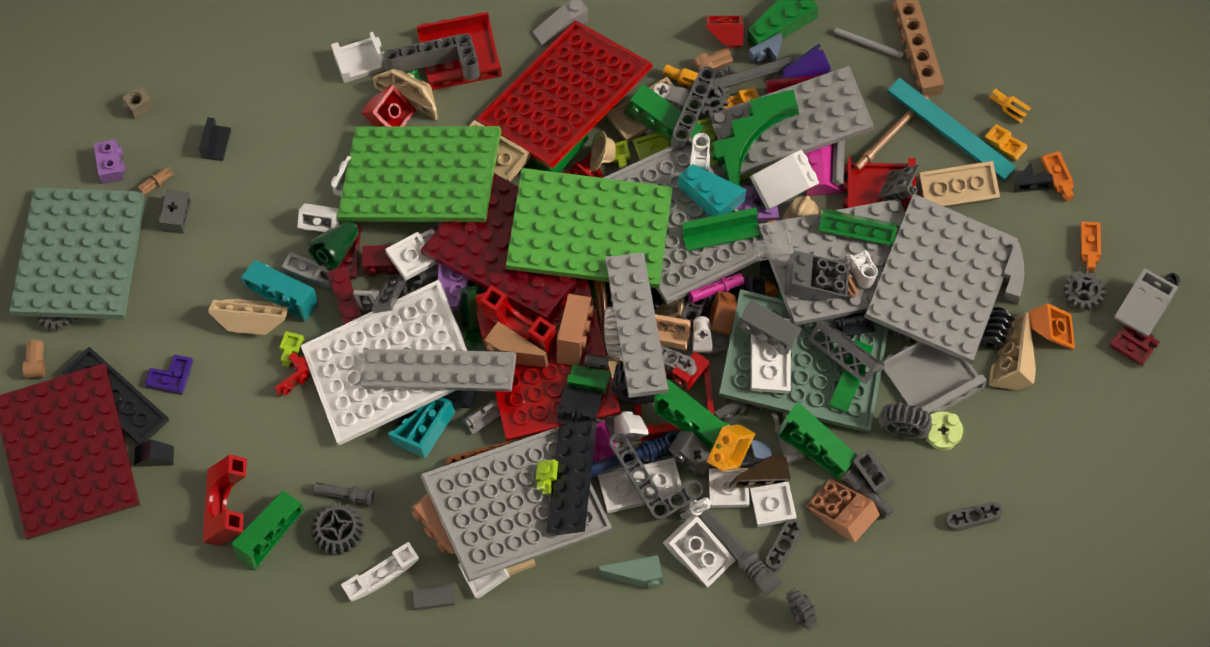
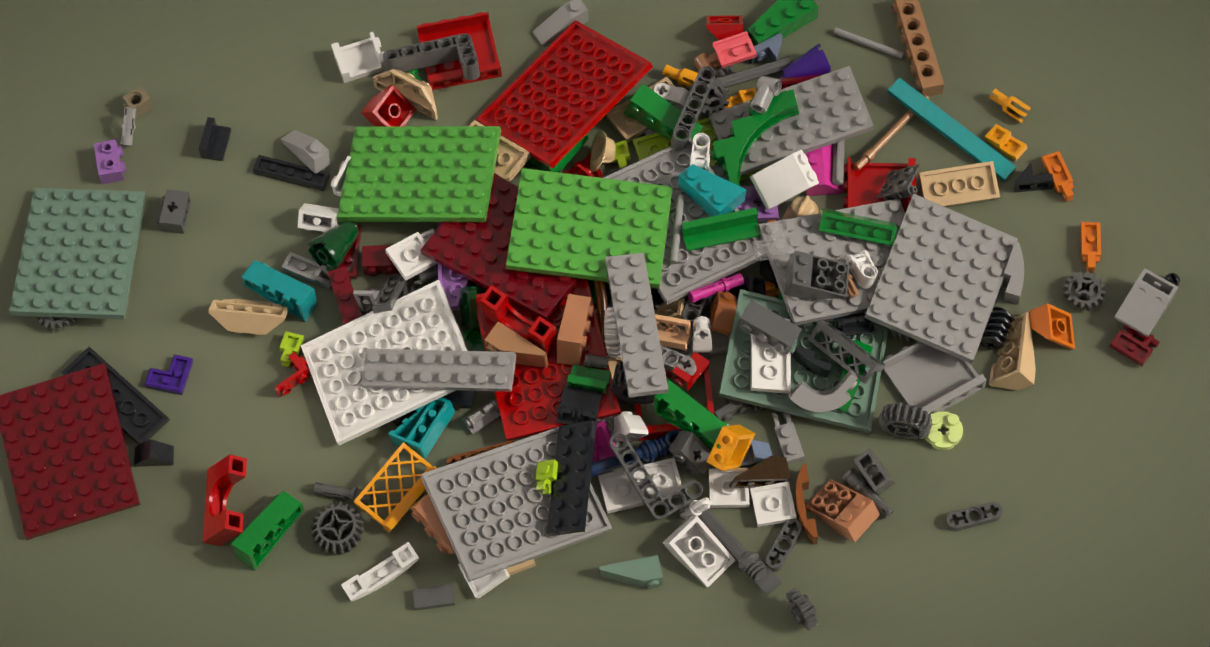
(34, 365): medium nougat piece -> none
(128, 126): none -> light grey pin
(155, 180): medium nougat axle -> none
(290, 173): none -> black tile
(307, 149): none -> light grey slope
(406, 501): none -> light orange fence
(677, 229): none -> light grey bar
(734, 49): none -> coral plate
(766, 90): none -> light grey piece
(806, 359): none -> black slope
(808, 525): none -> dark orange slope
(816, 441): green wedge -> none
(824, 400): none -> light grey arch

